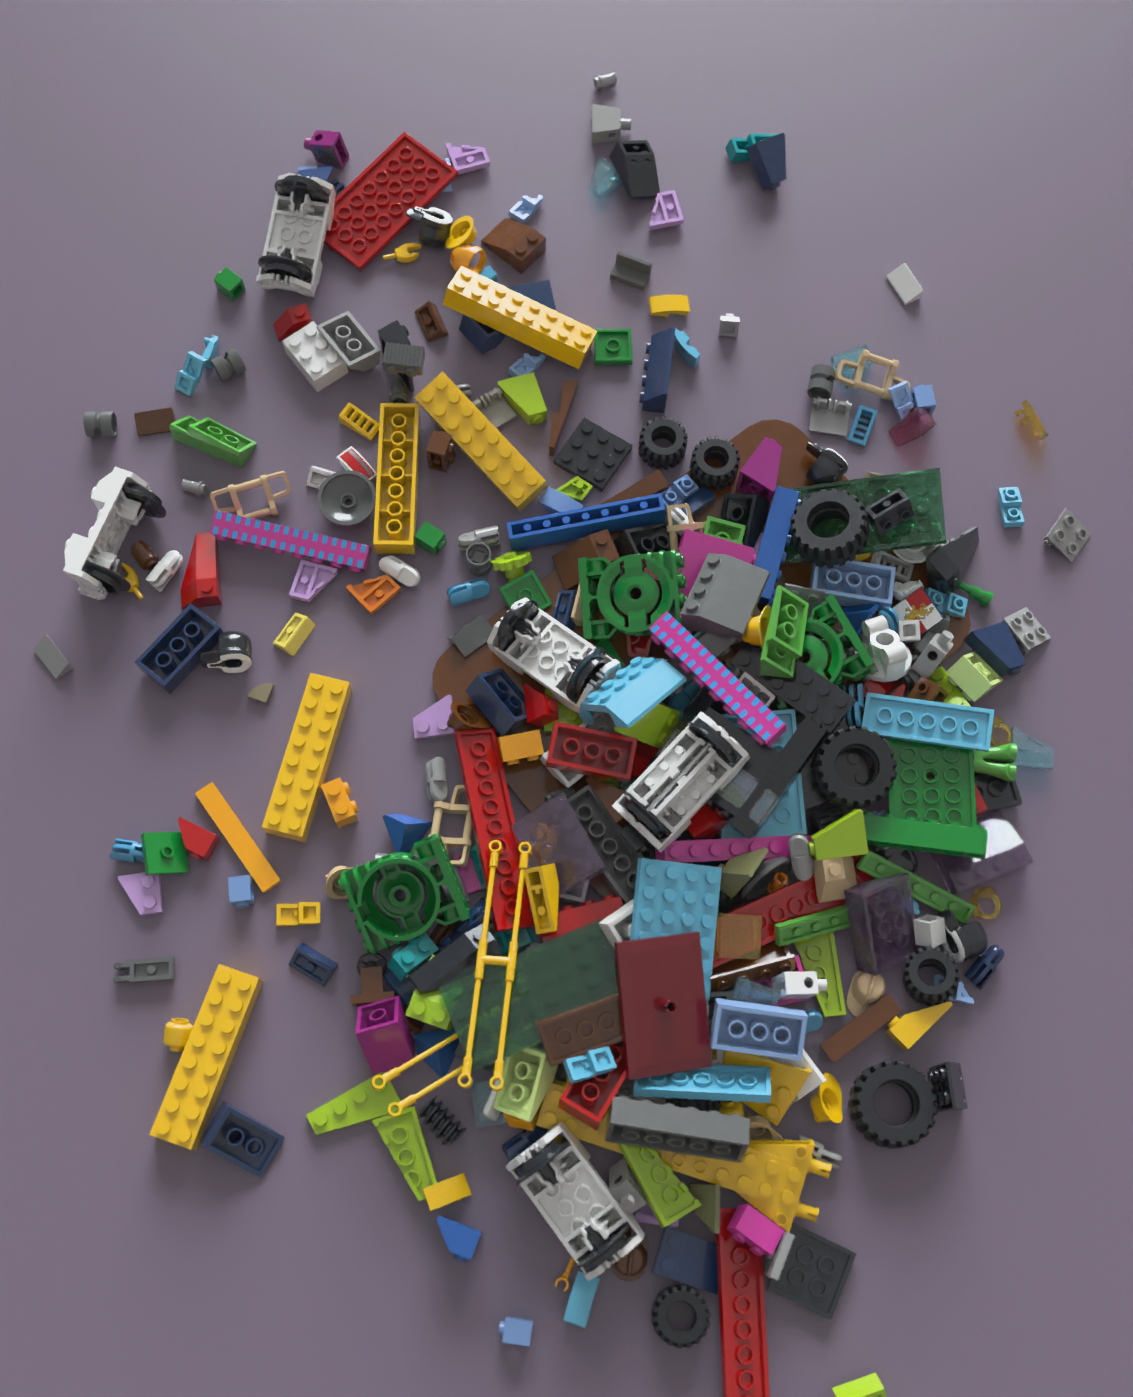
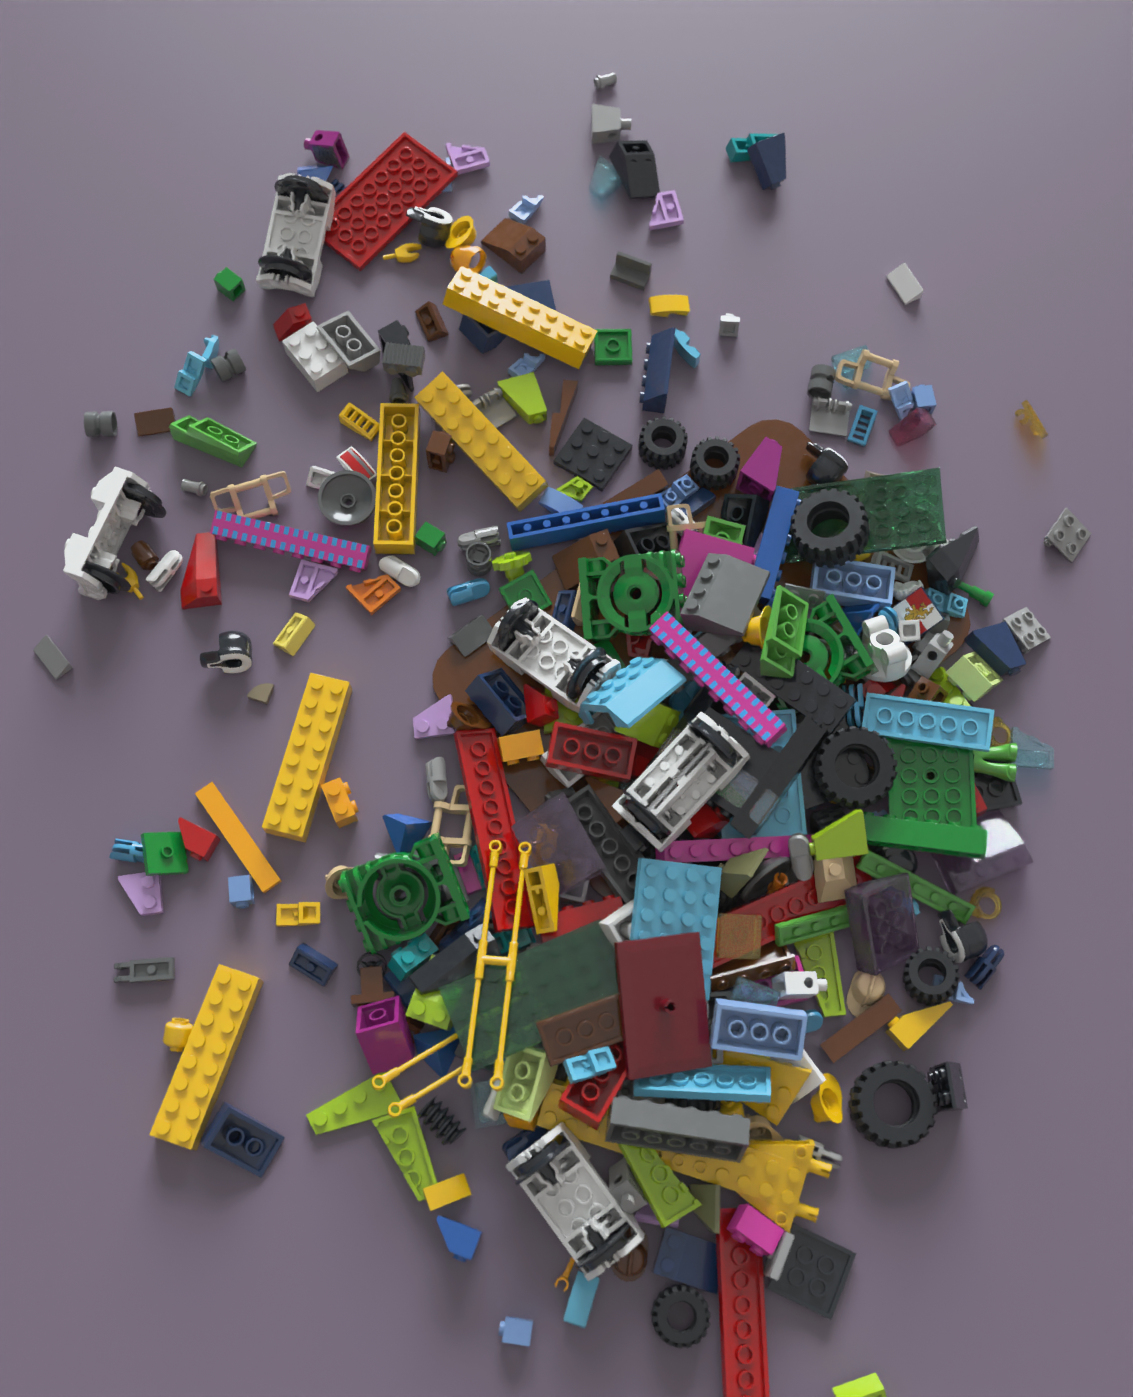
(179, 648): dark blue brick -> none
(889, 511): black brick -> none
(929, 931): white brick -> none
(1010, 507): medium azure slope -> none

